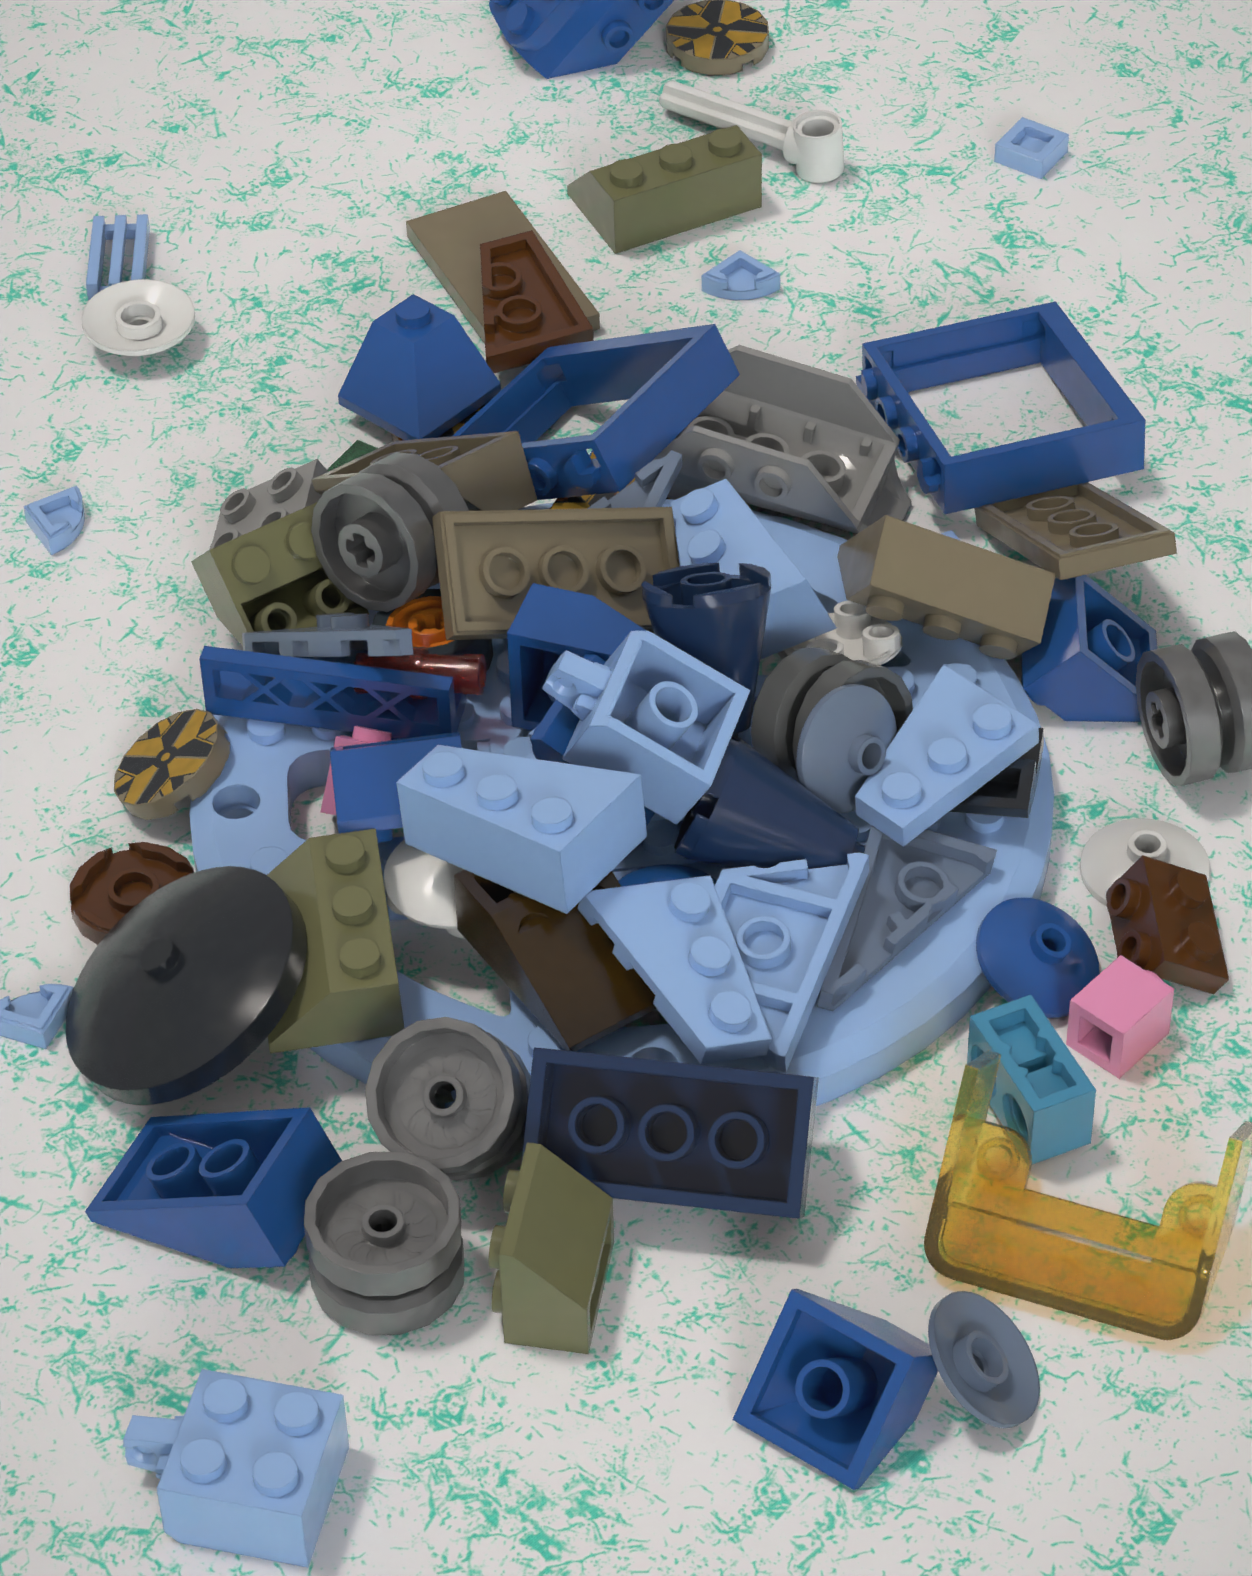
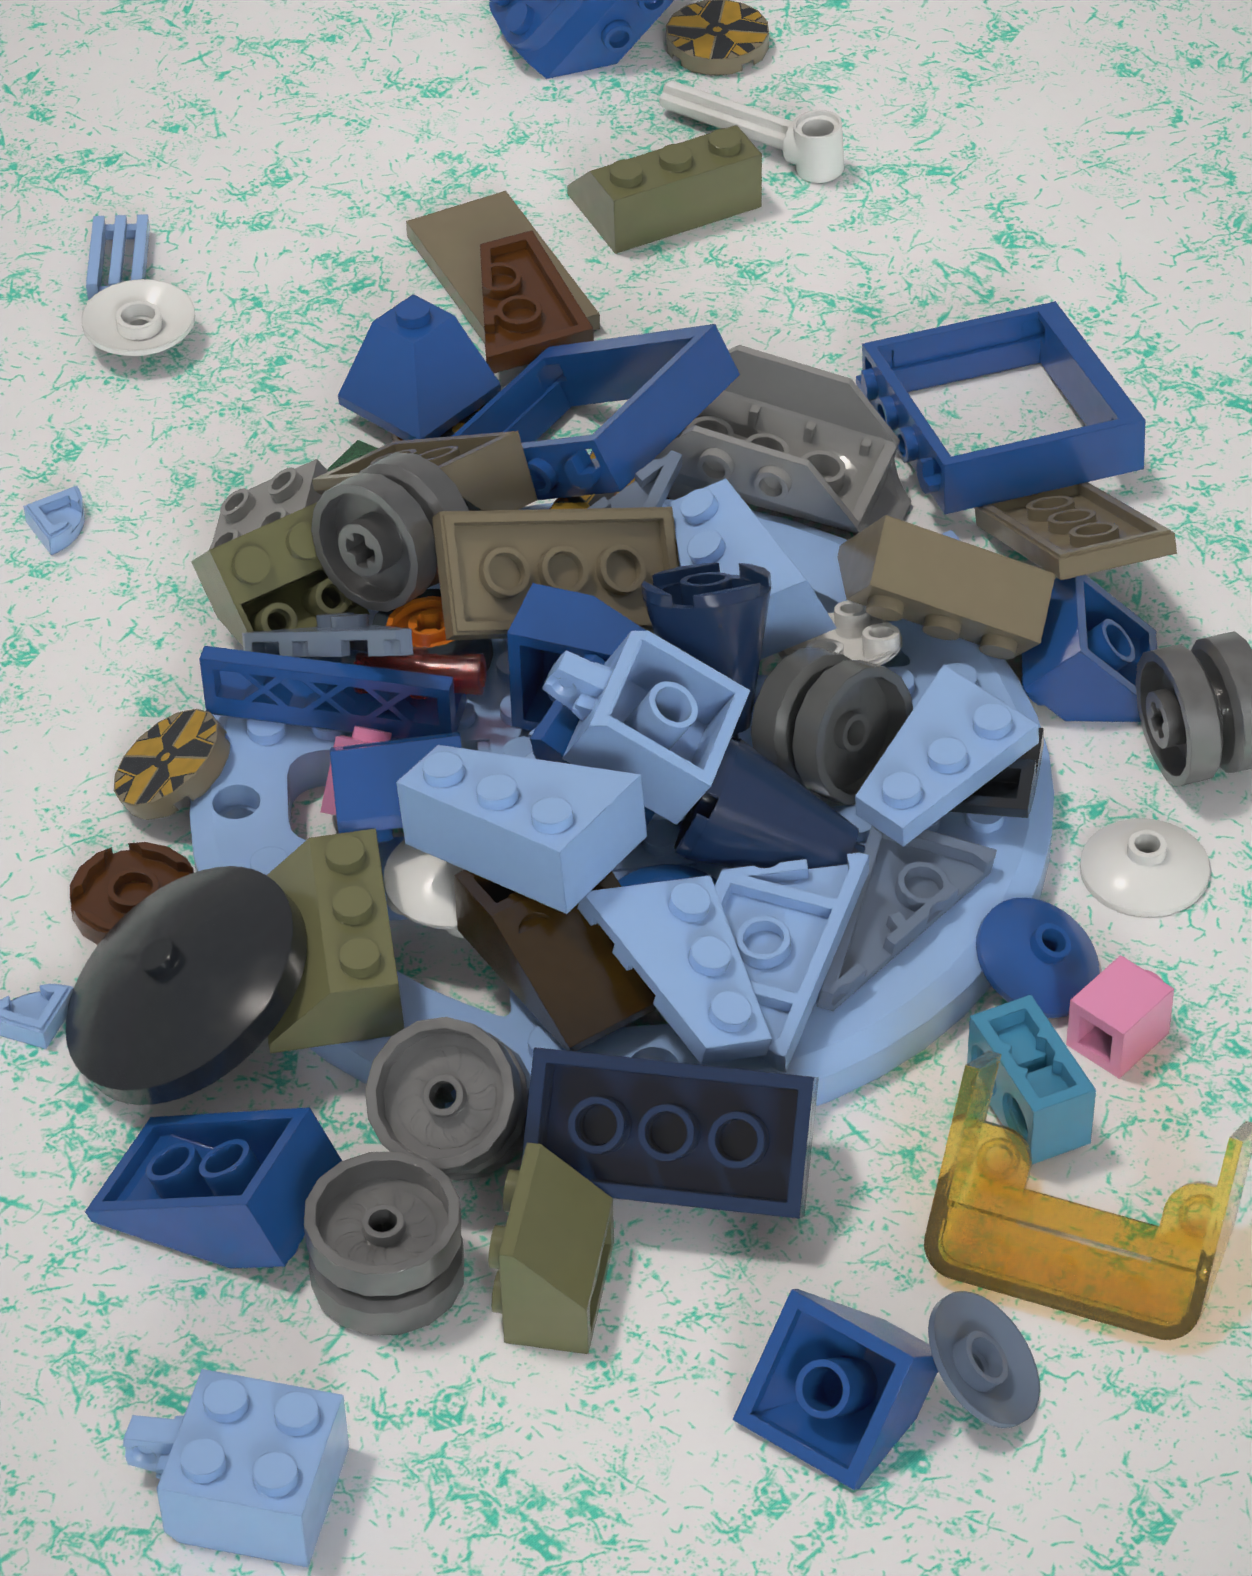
(740, 278): light blue tile -> none
(844, 743): sand blue dish -> none
(1031, 148): light blue tile -> none
(1168, 924): reddish brown bracket -> none

